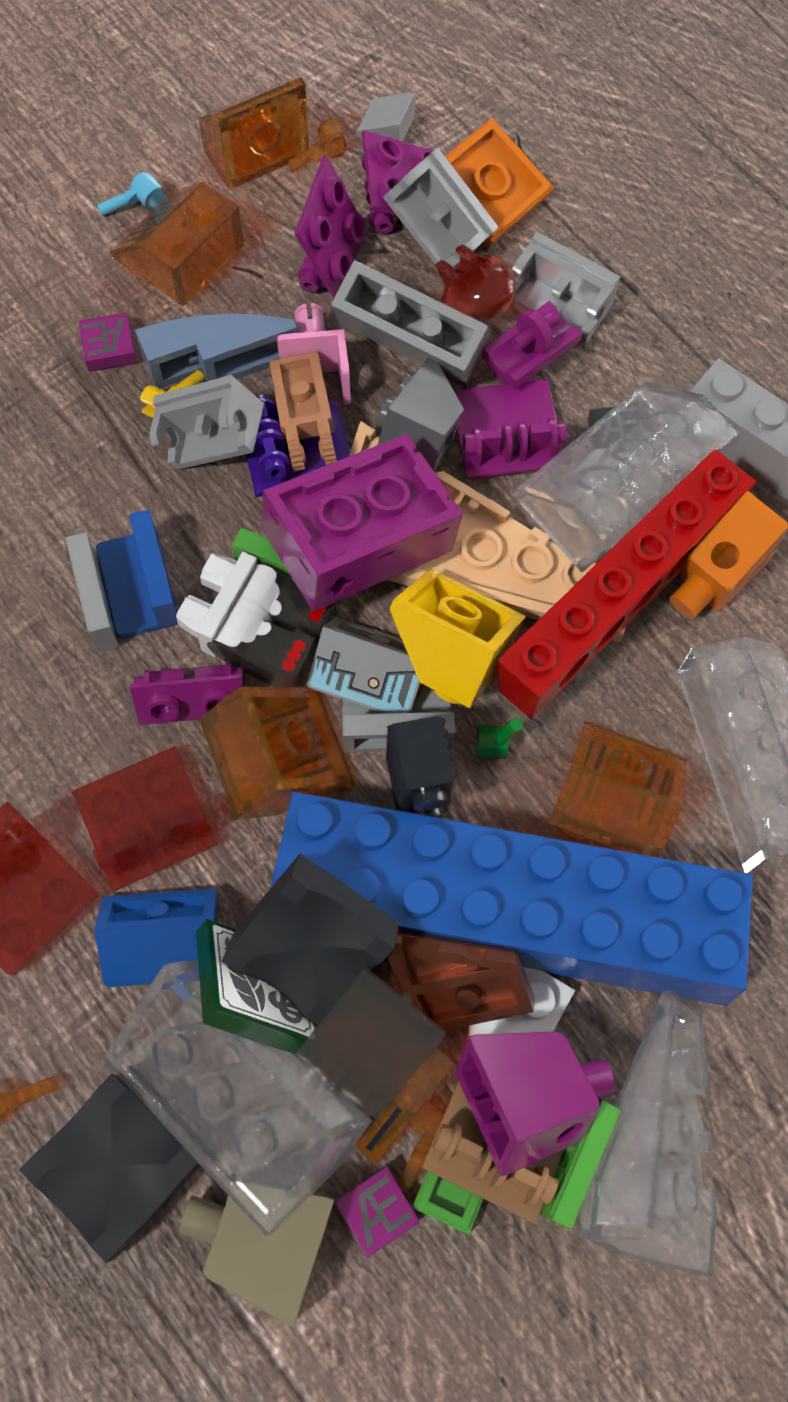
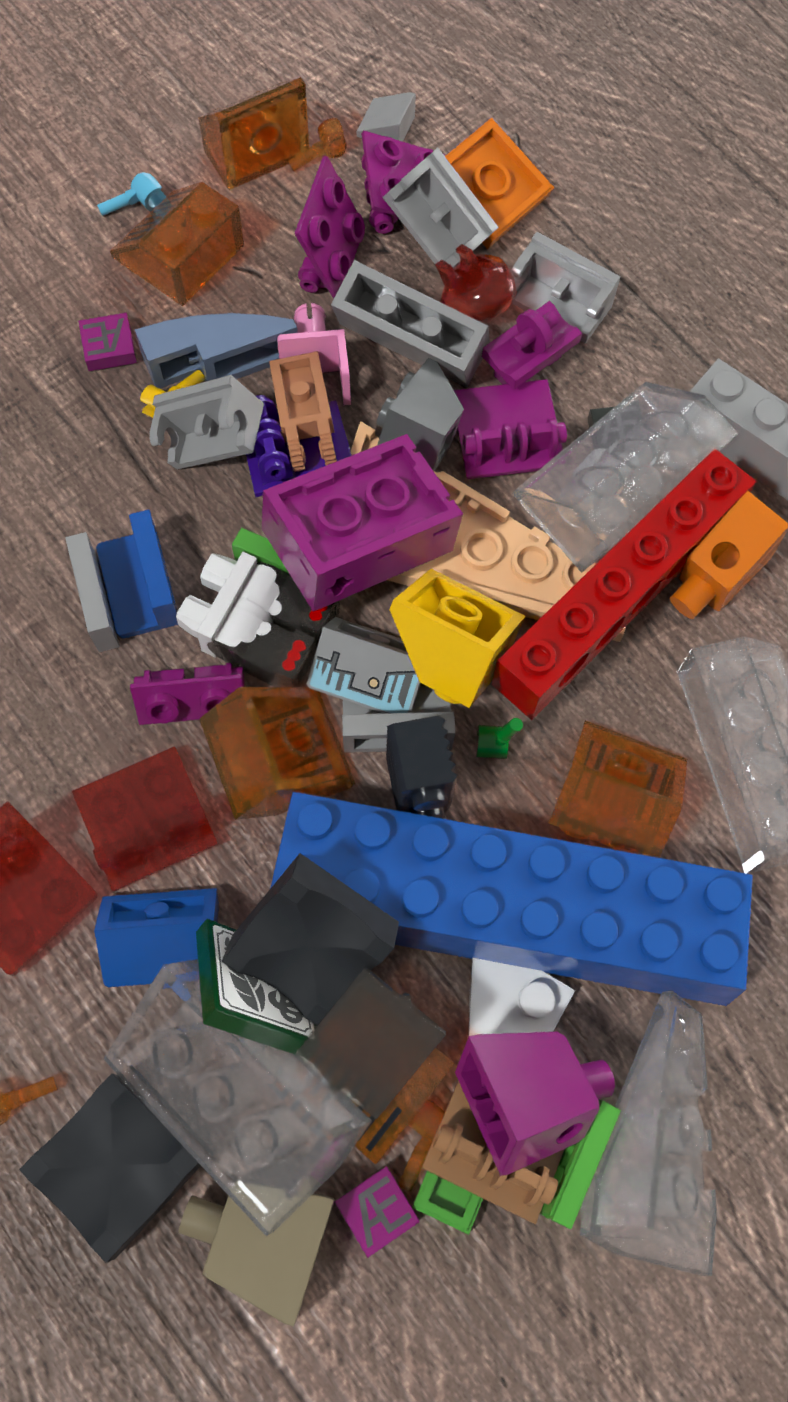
(460, 979): copper wing -> none

